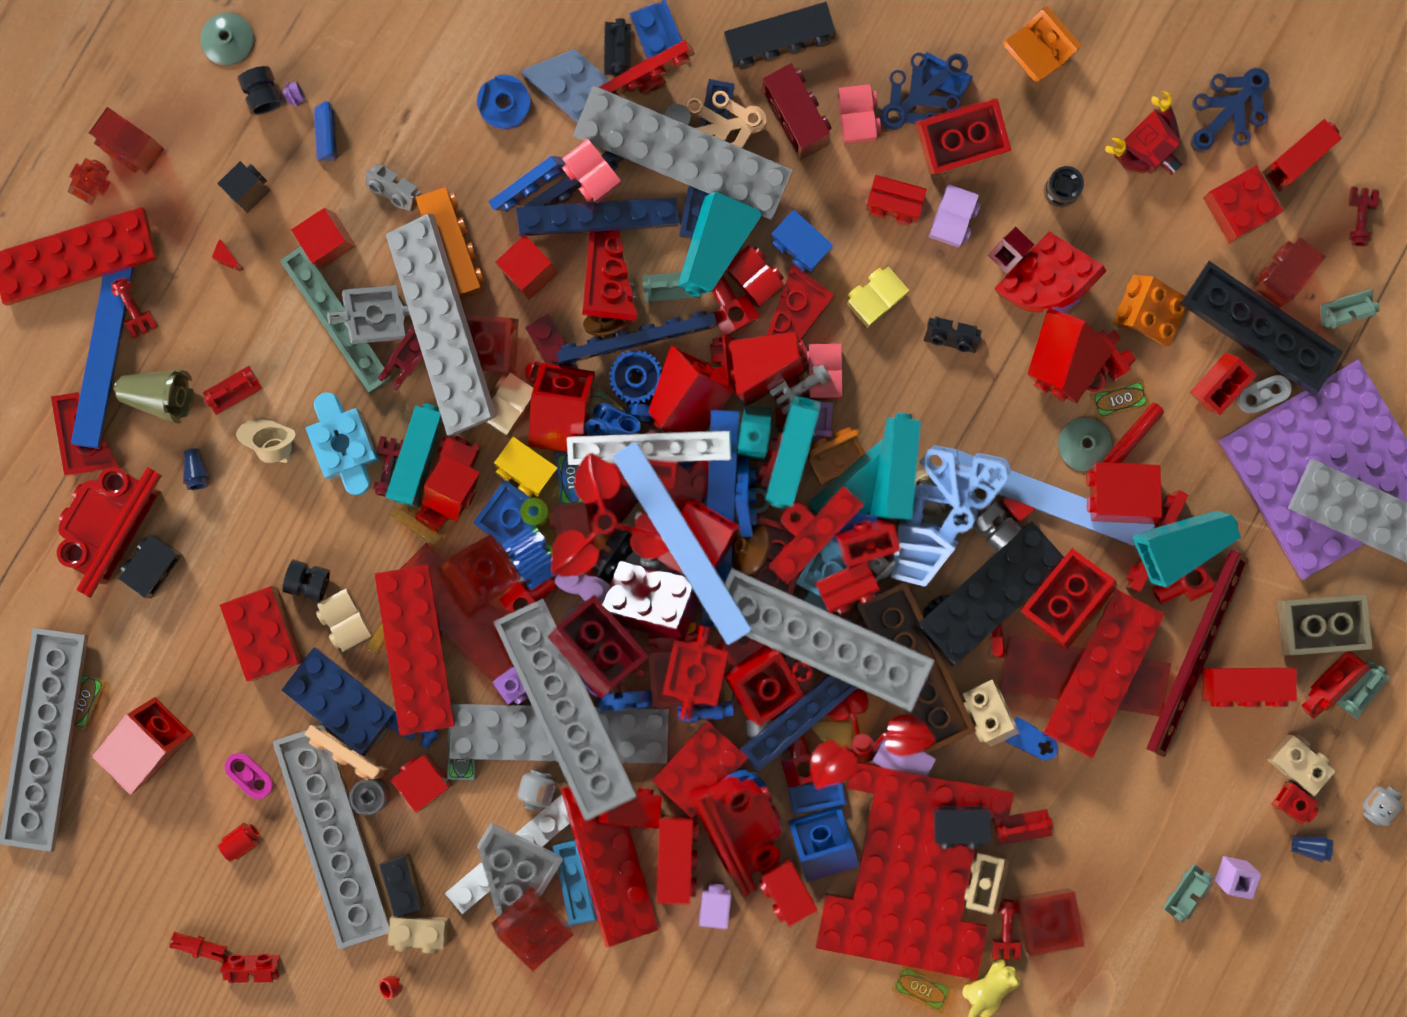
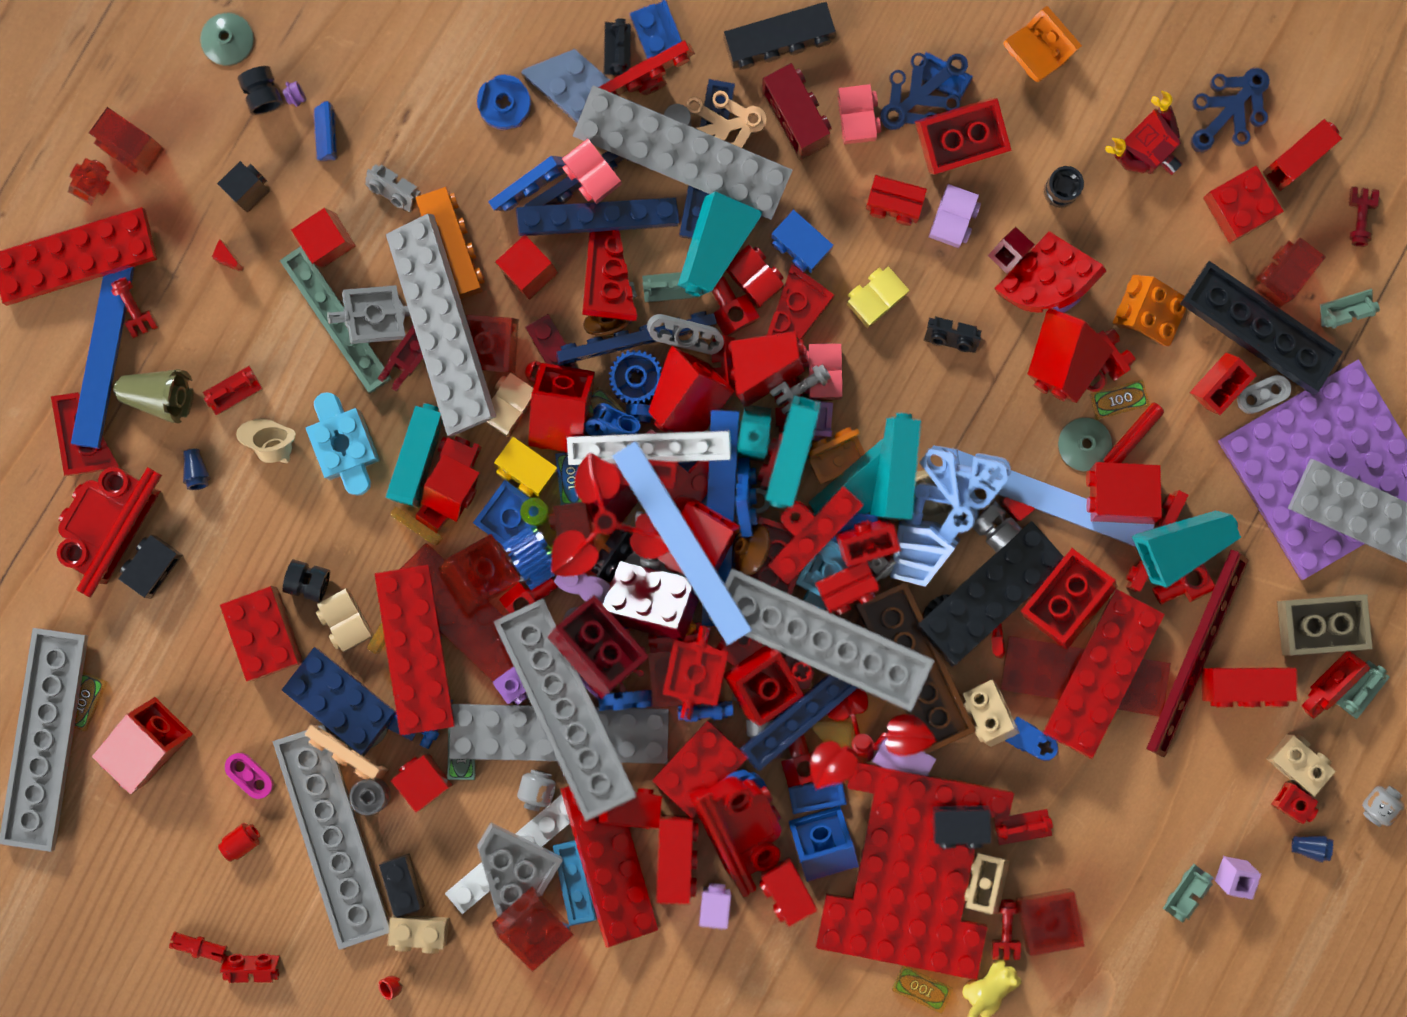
(390, 456): dark red hinge -> none
(694, 342): none -> light grey beam

